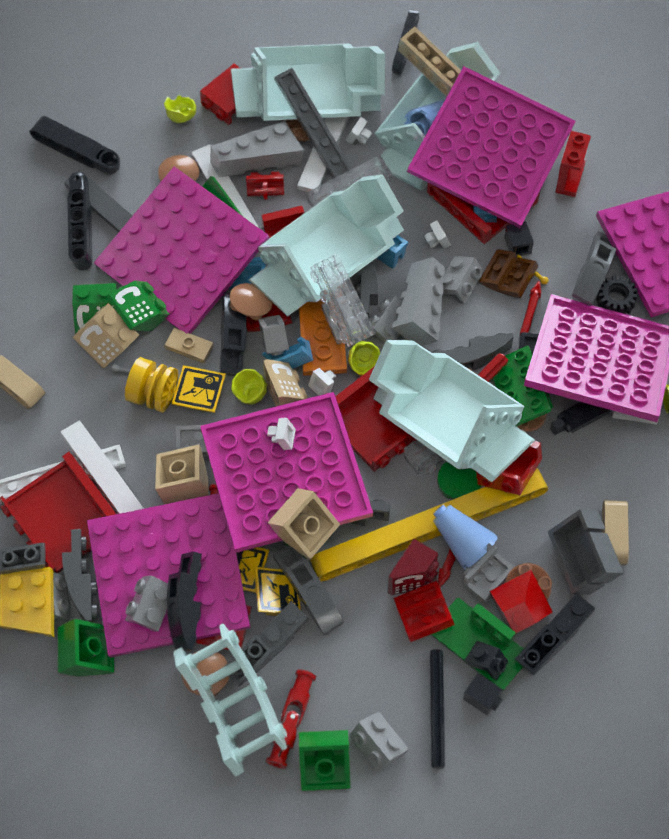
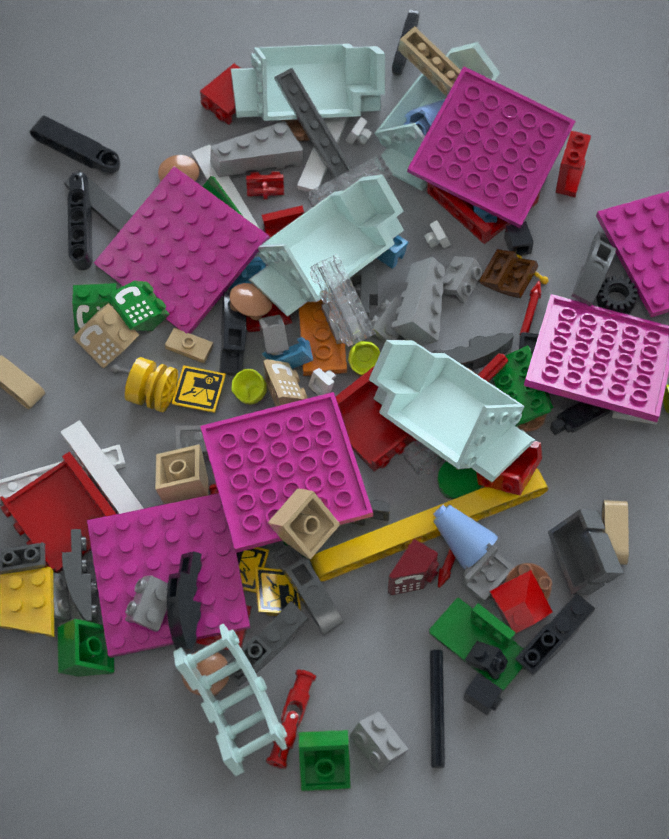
(180, 109): neon yellow hair -> none
(283, 433): white tile -> none
(423, 611): red slope -> none

